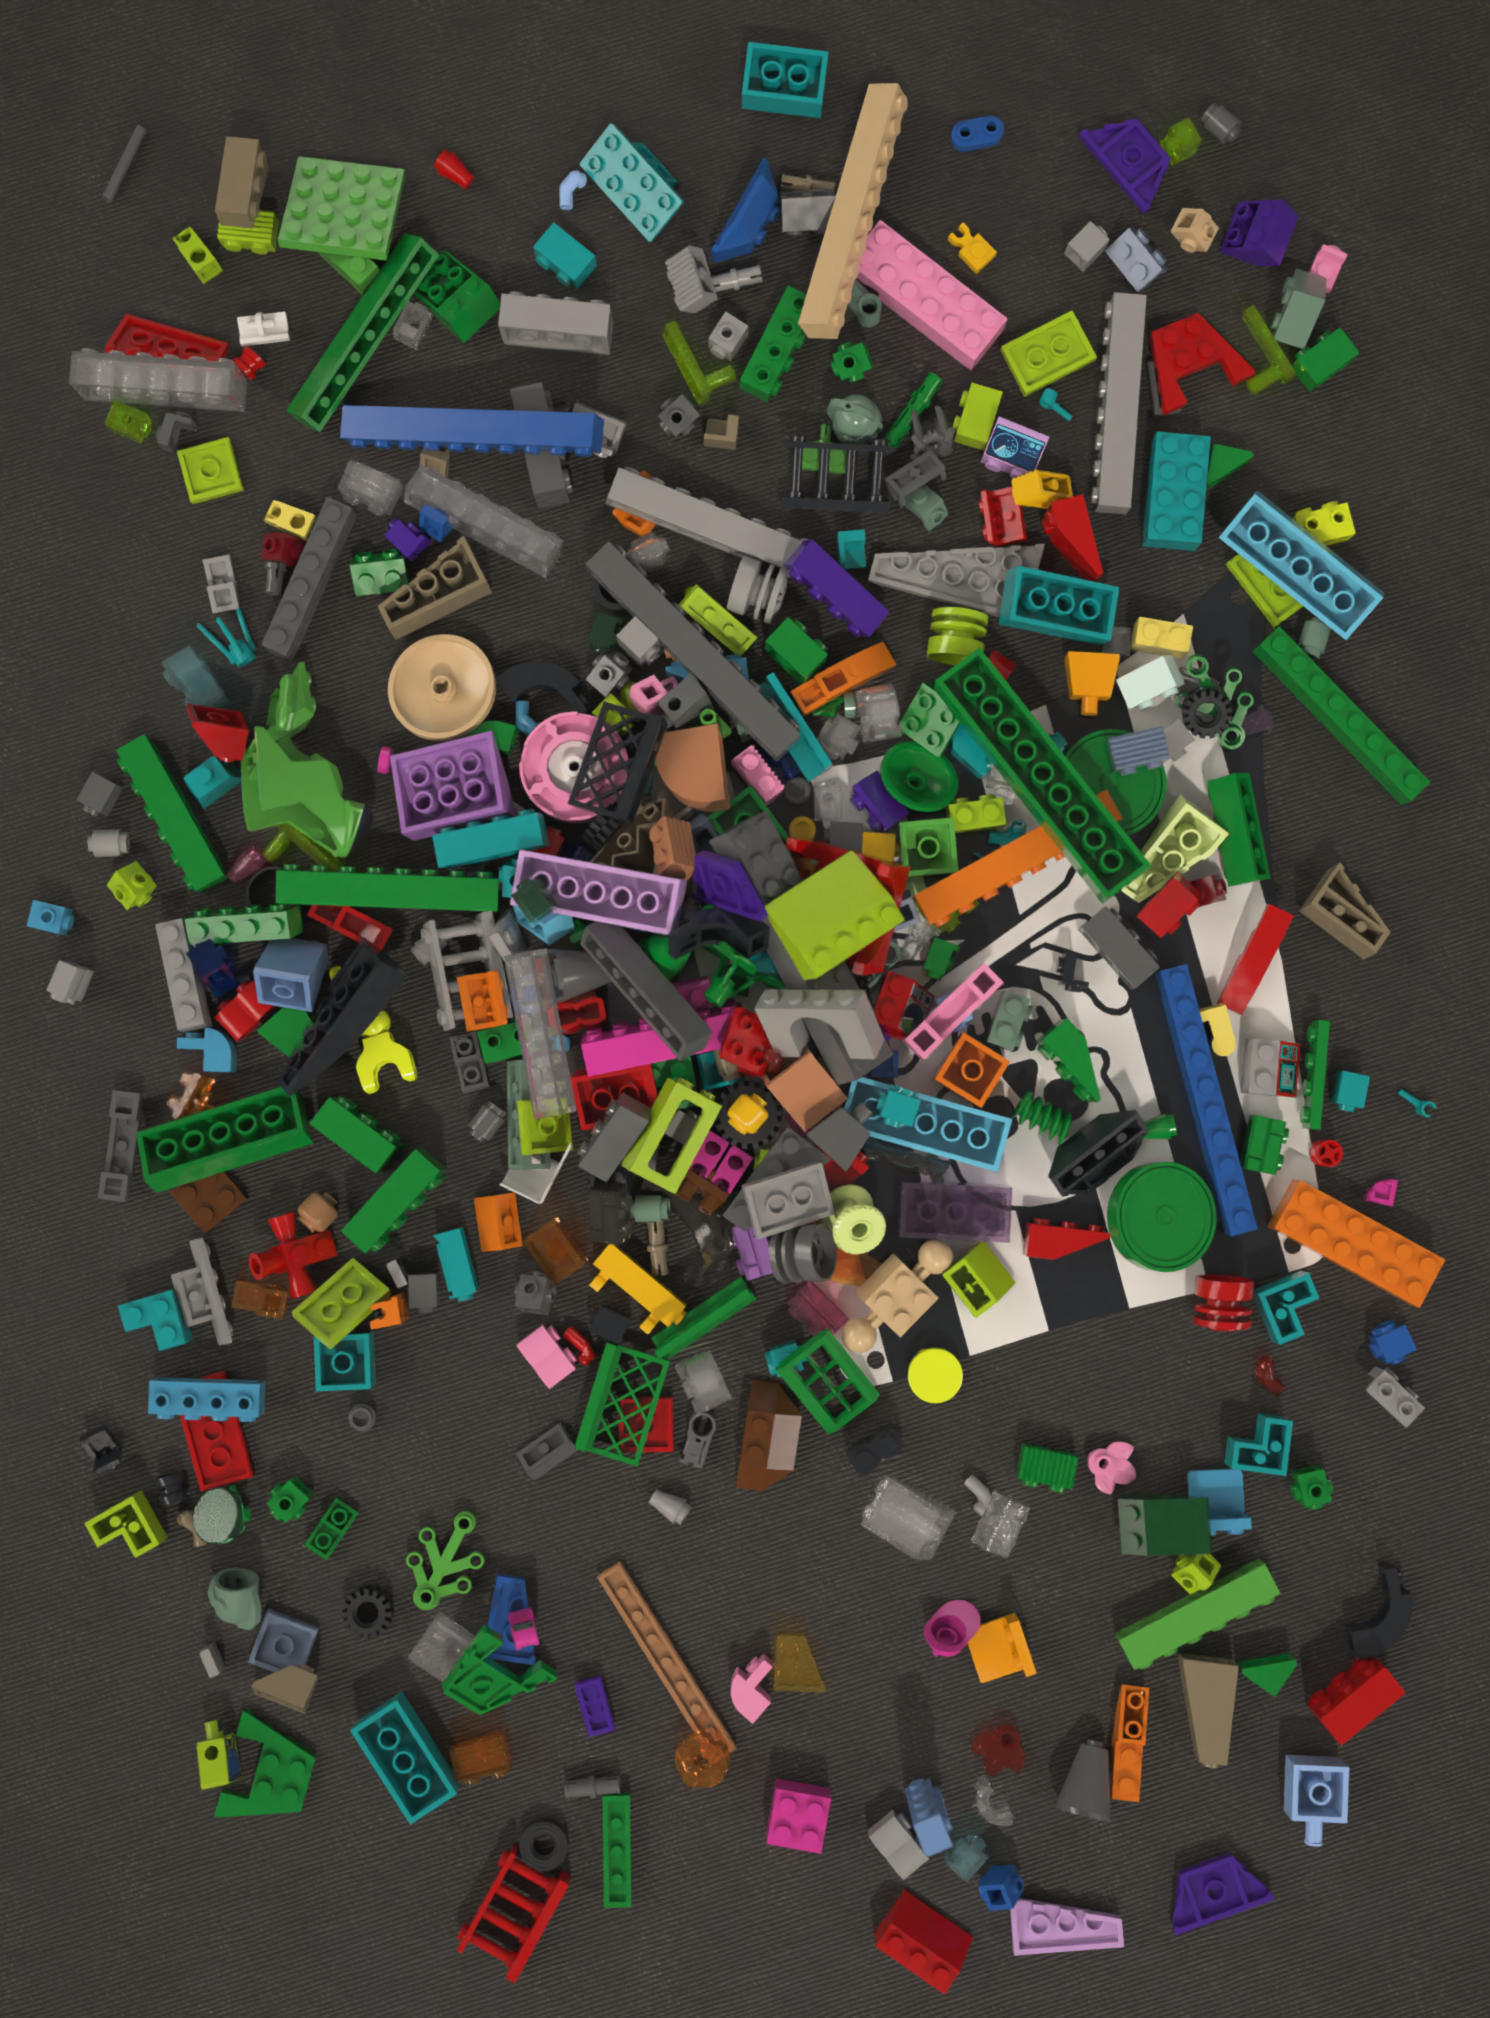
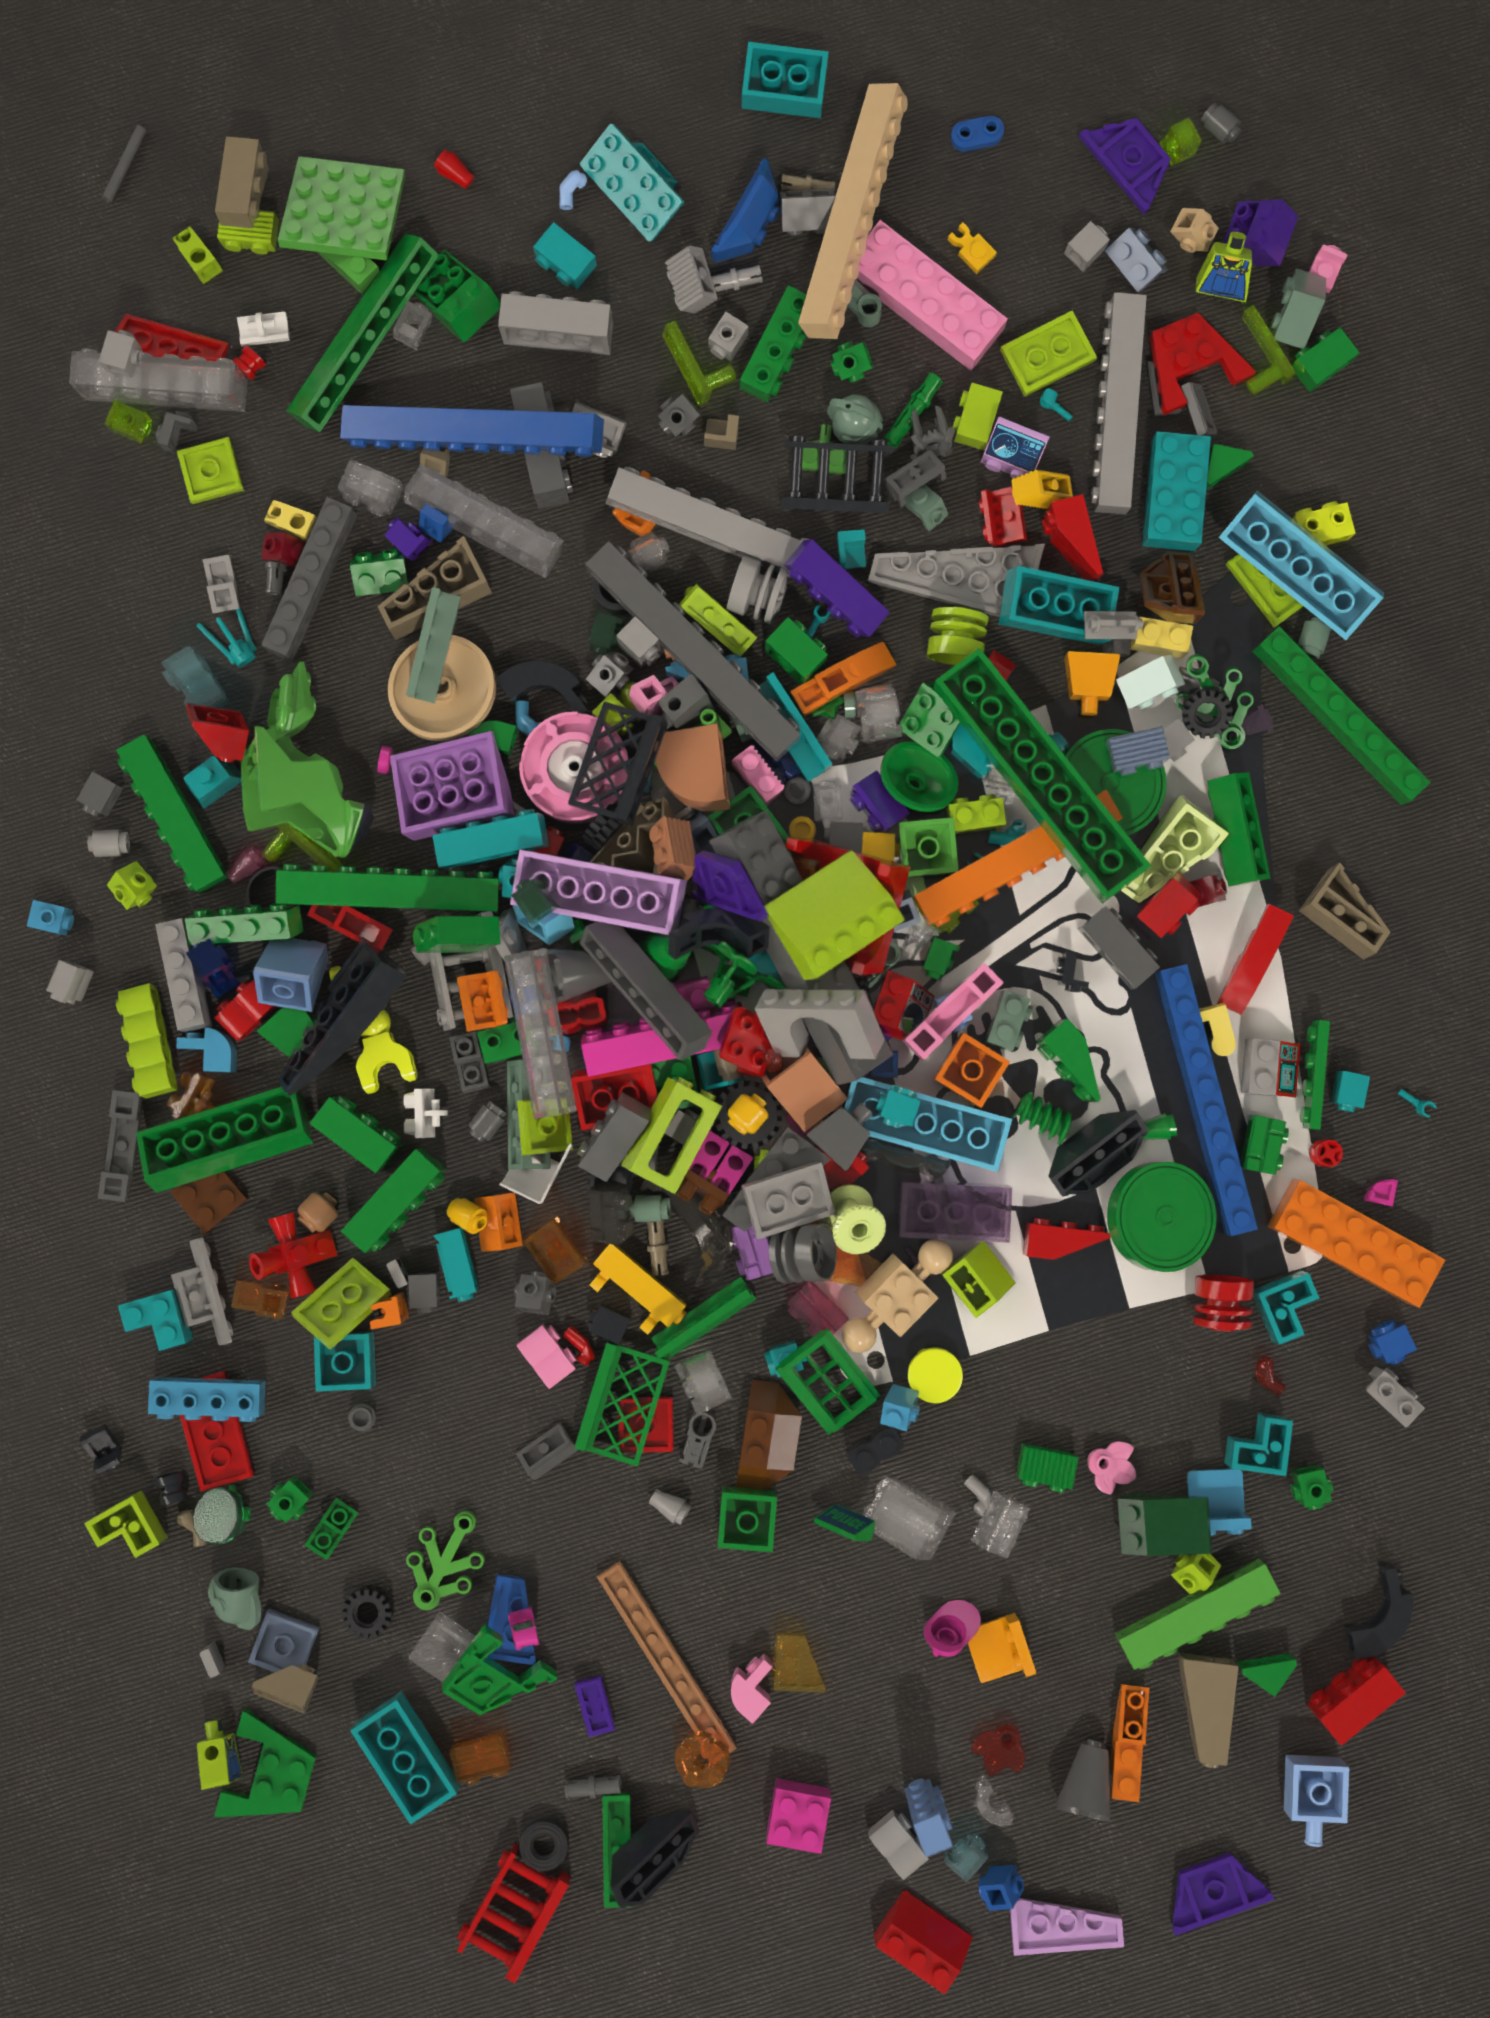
(121, 353): none -> light grey brick
(147, 1040): none -> lime brick
(426, 1113): none -> white hips
(433, 646): none -> sand green fence
(457, 934): none -> green brick
(467, 1215): none -> yellow brick
(651, 1857): none -> black wedge
(747, 1519): none -> green brick
(816, 621): none -> teal hand
(846, 1523): none -> slope
(900, 1407): none -> dark azure brick
(1111, 625): none -> light grey hinge
(1173, 588): none -> reddish brown wedge
(1199, 409): none -> dark grey tile
(1227, 269): none -> torso

